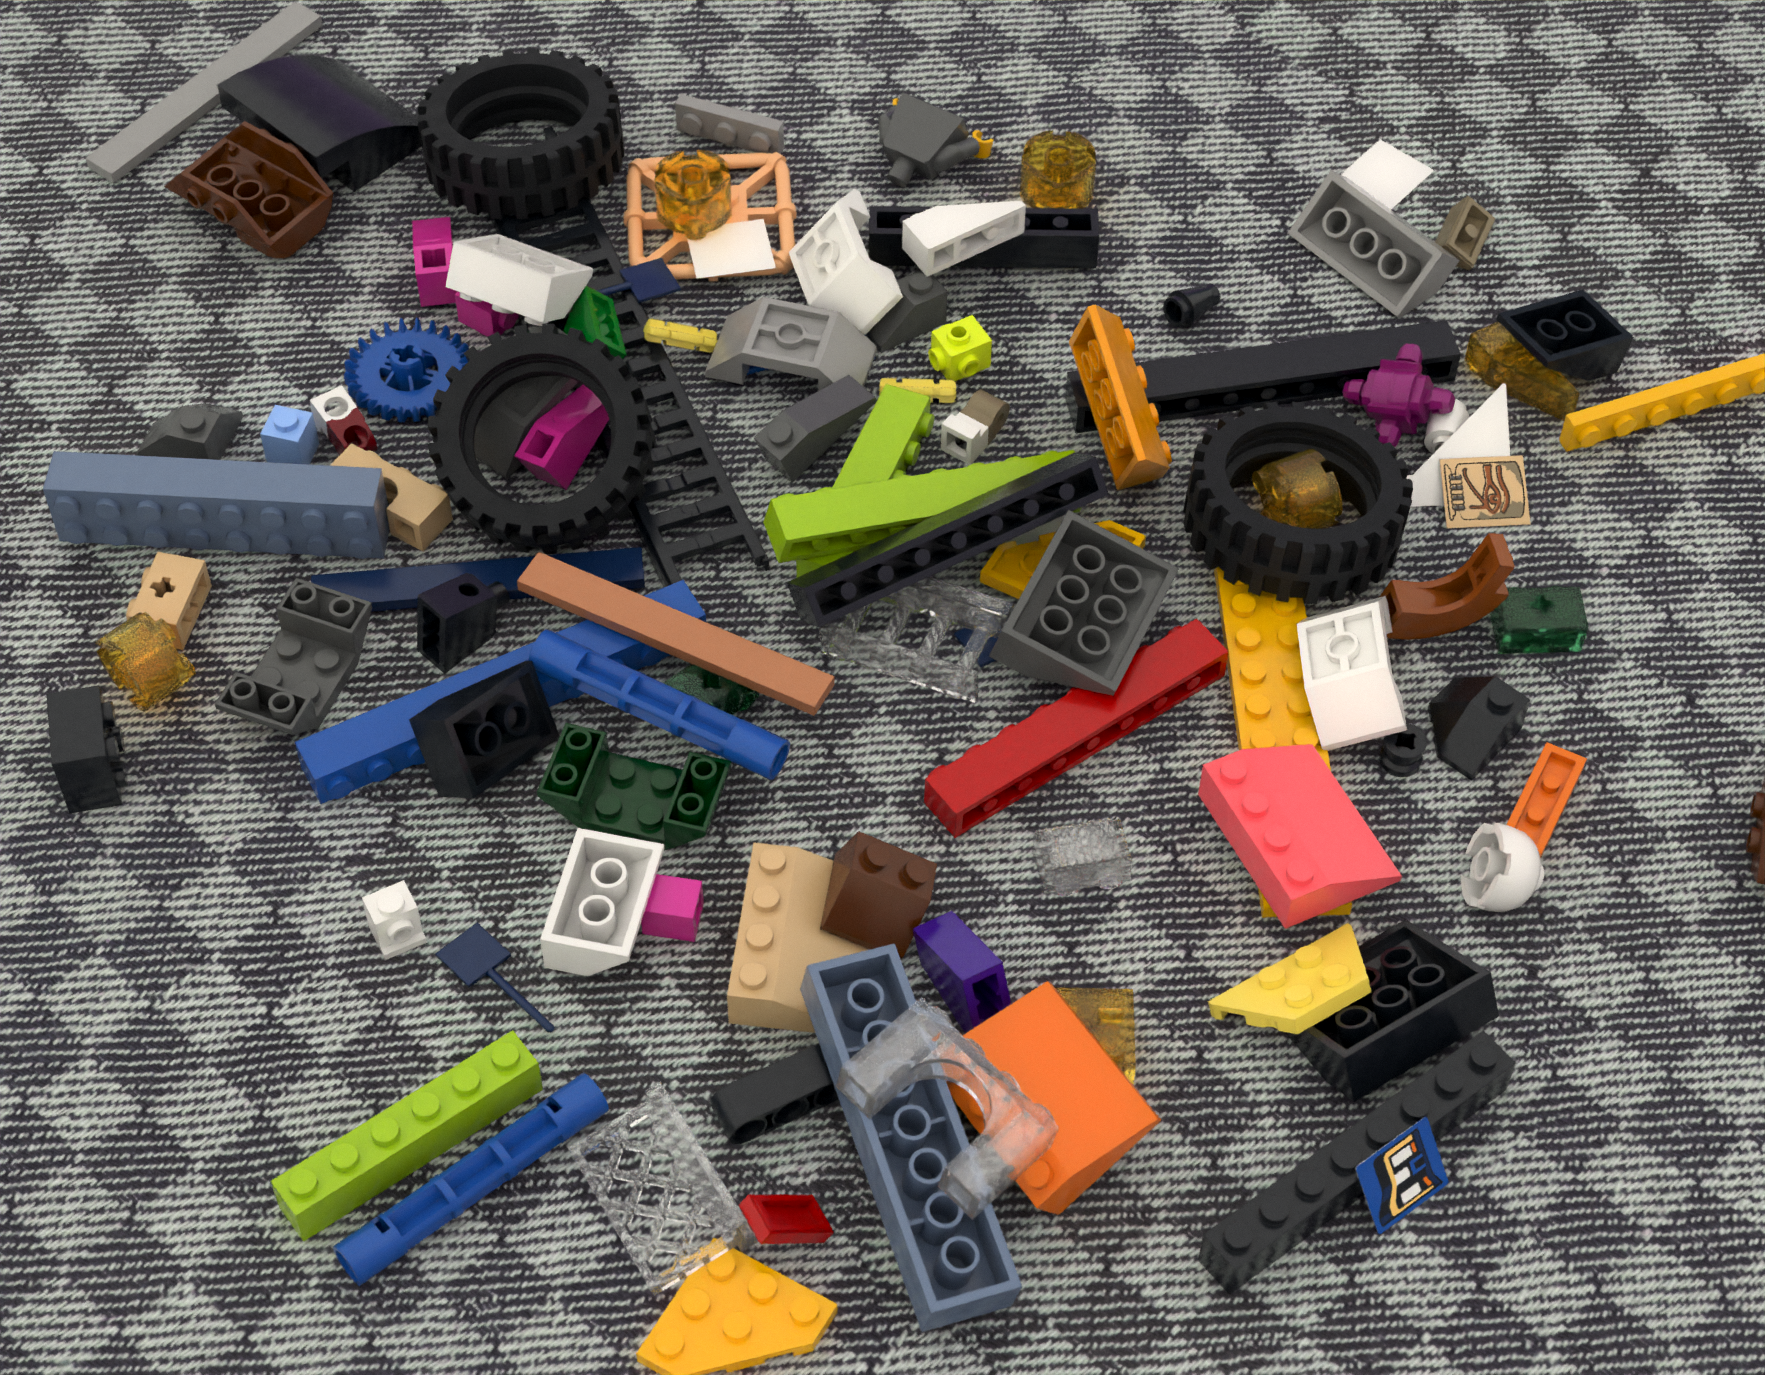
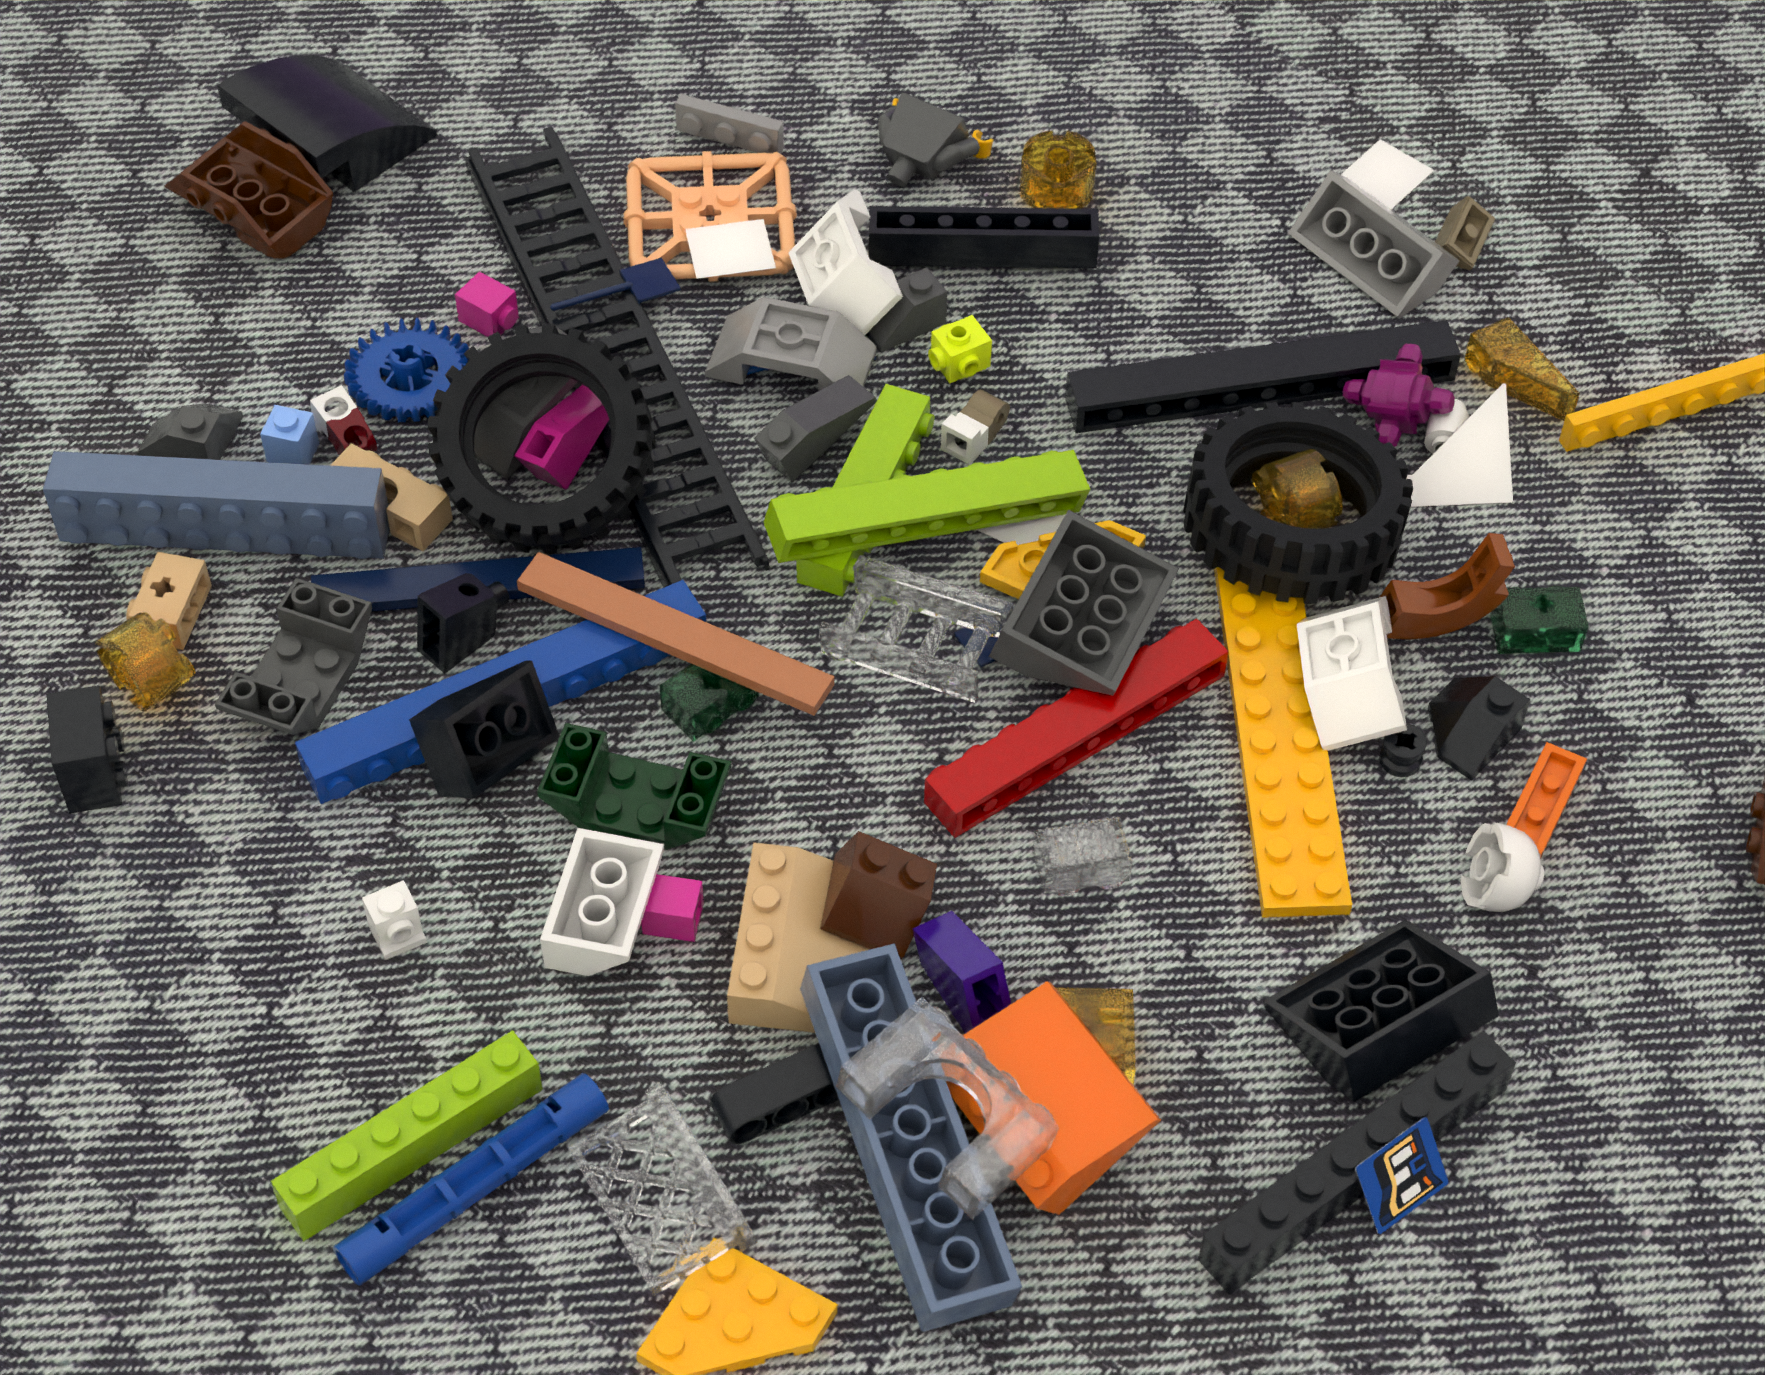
(200, 93): light grey tile -> none
(432, 259): dark pink slope -> none
(477, 955): dark blue piece -> none
(516, 278): white slope -> none
(526, 176): black tyre -> none
(597, 318): green slope -> none
(659, 704): blue piece -> none
(680, 335): light yellow axle -> none
(693, 193): clear yellow brick -> none
(786, 1219): red tile -> none
(944, 391): light yellow axle -> none
(947, 539): black brick -> none
(957, 232): white slope -> none
(1119, 399): light orange slope -> none
(1189, 304): black cone -> none
(1294, 830): coral slope -> none
(1301, 986): light yellow wing -> none
(1484, 491): sticker -> none
(1570, 335): black slope -> none

